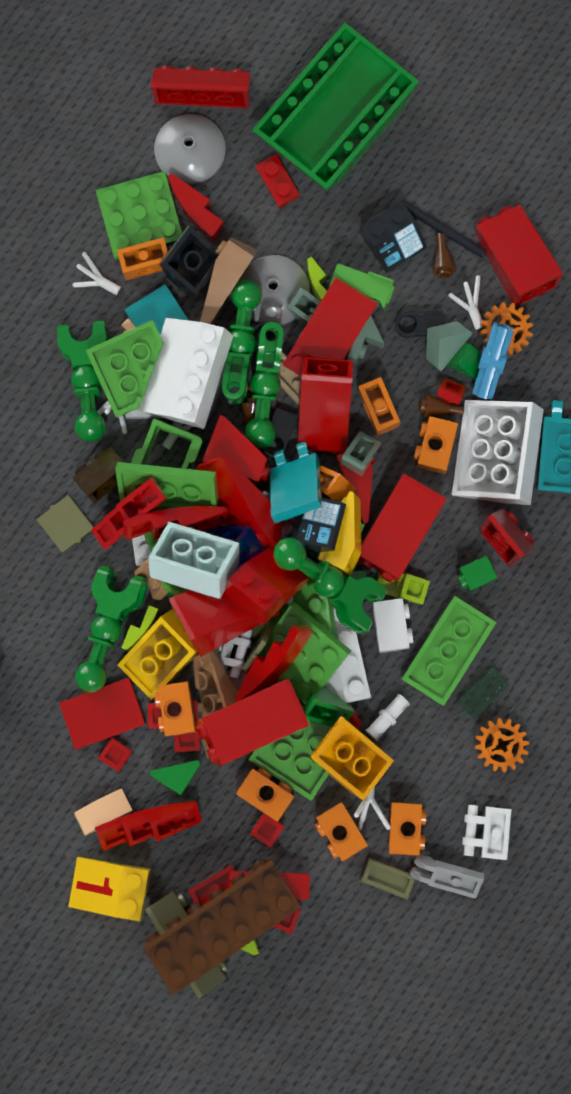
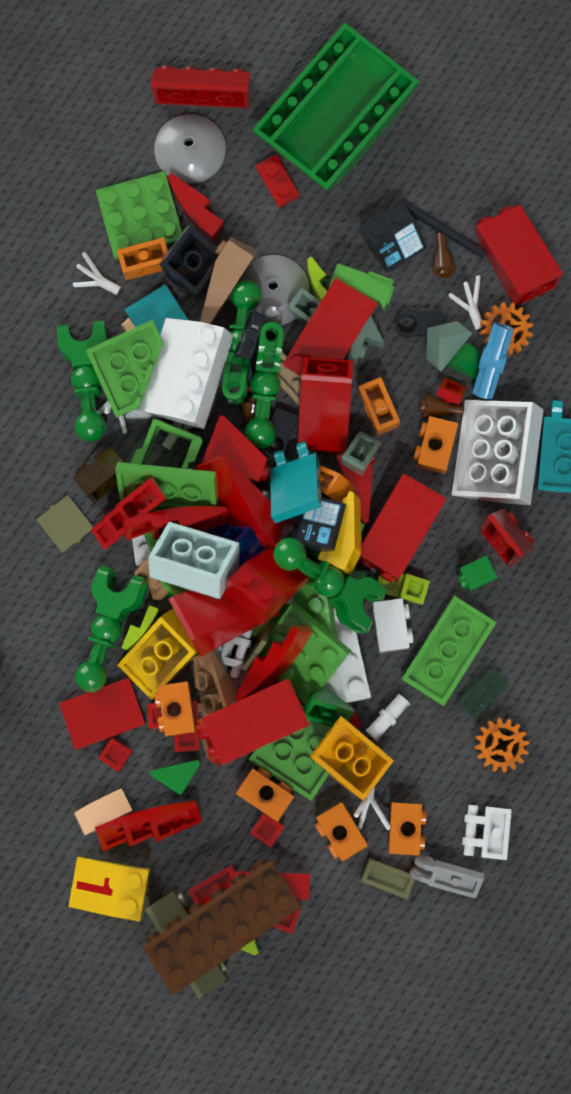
(249, 335): none -> black piece

